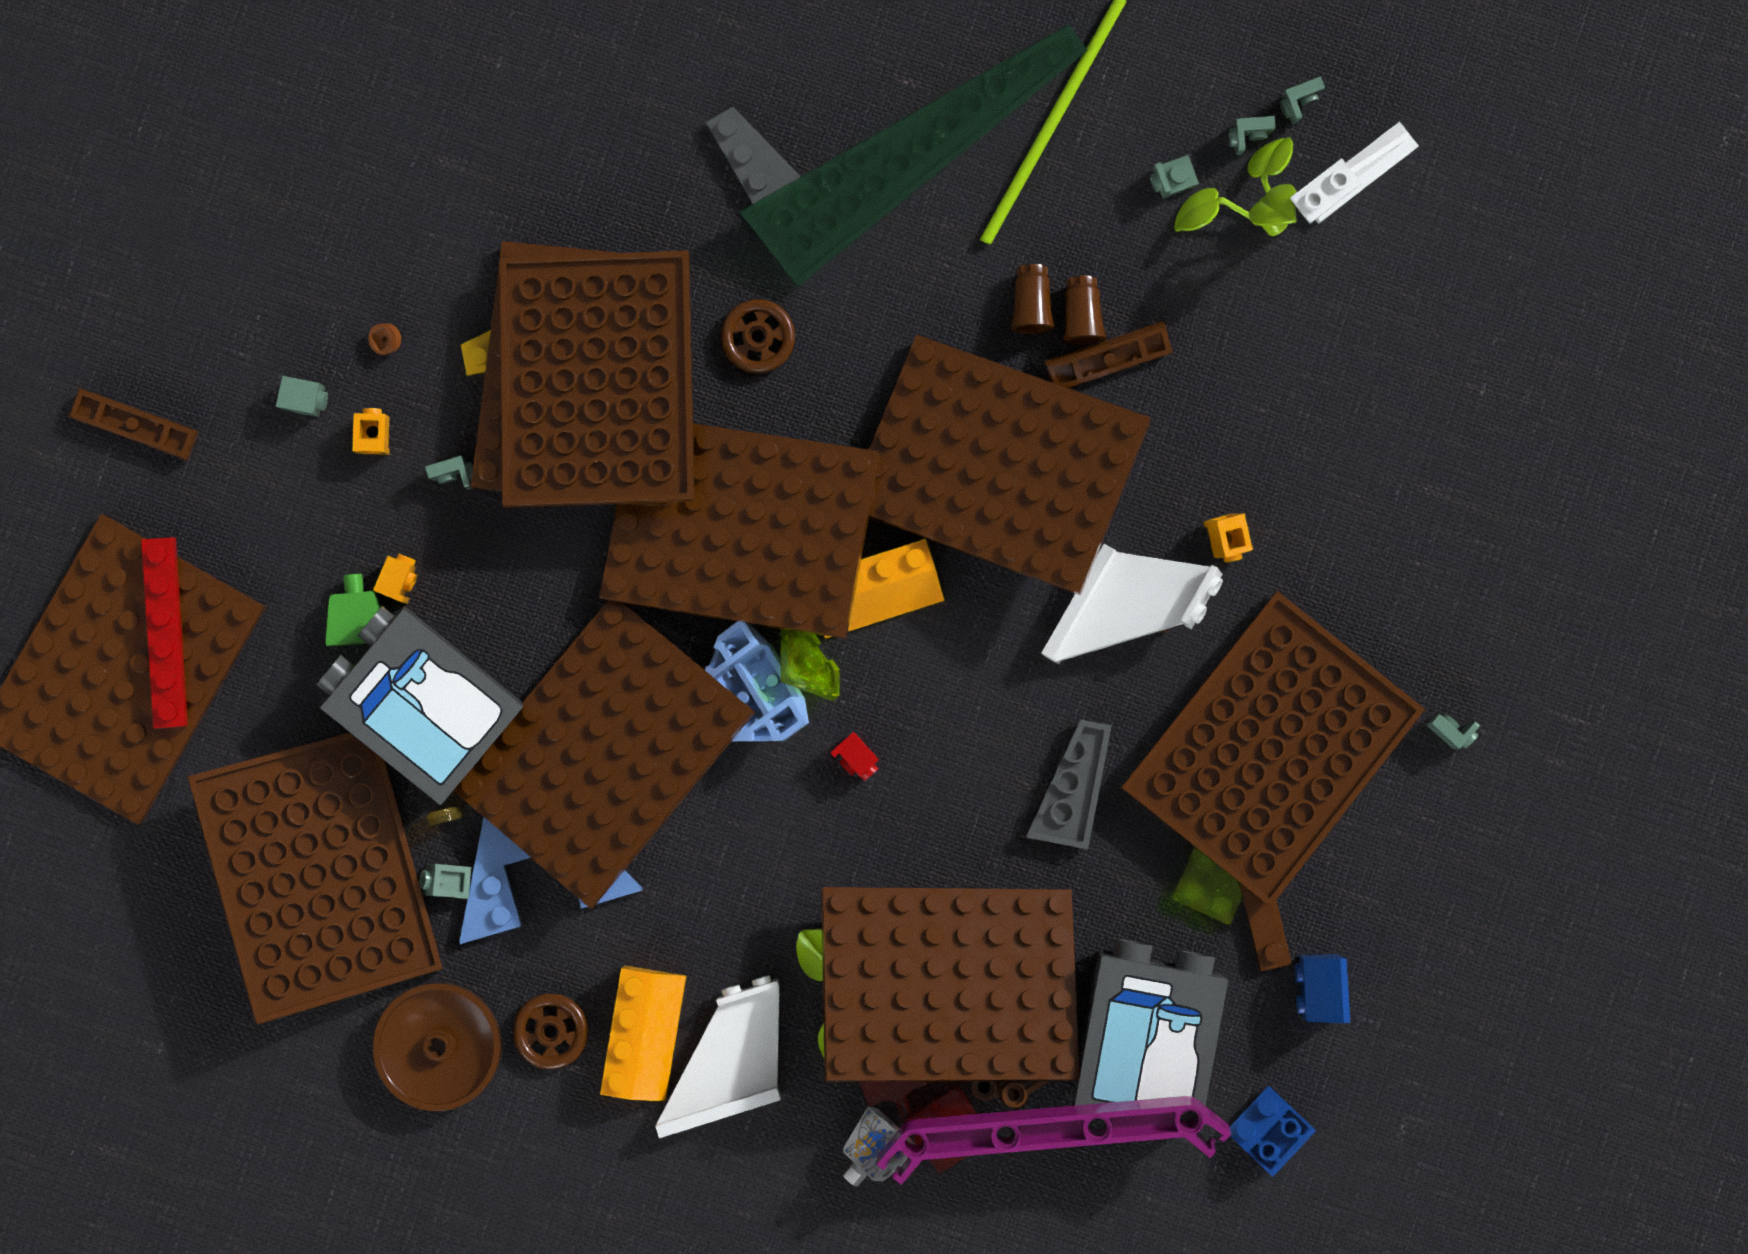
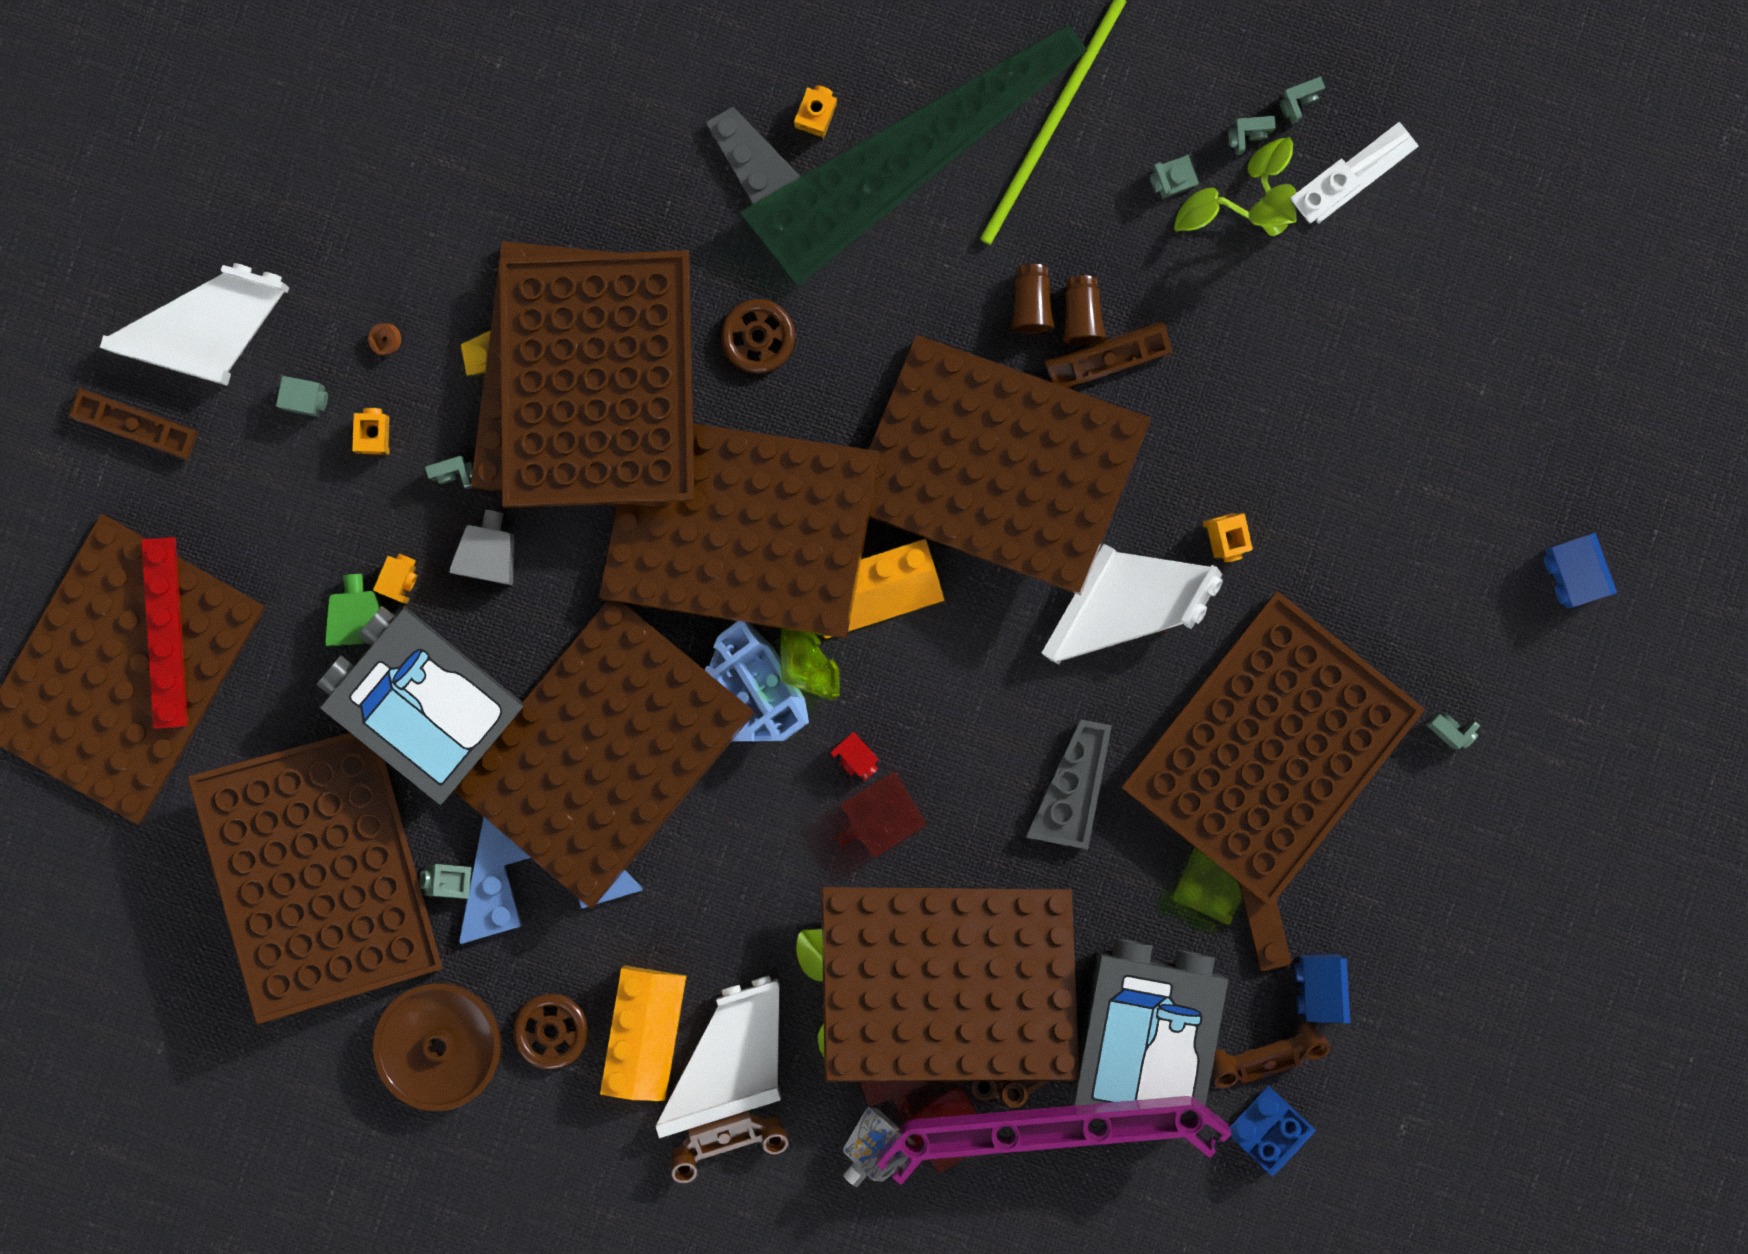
(204, 327): none -> white piece
(444, 815): clear yellow tile -> none
(486, 551): none -> light grey torso
(725, 1136): none -> reddish brown plate
(816, 122): none -> light orange brick
(881, 816): none -> clear red plate
(1271, 1058): none -> reddish brown plate
(1579, 571): none -> blue slope

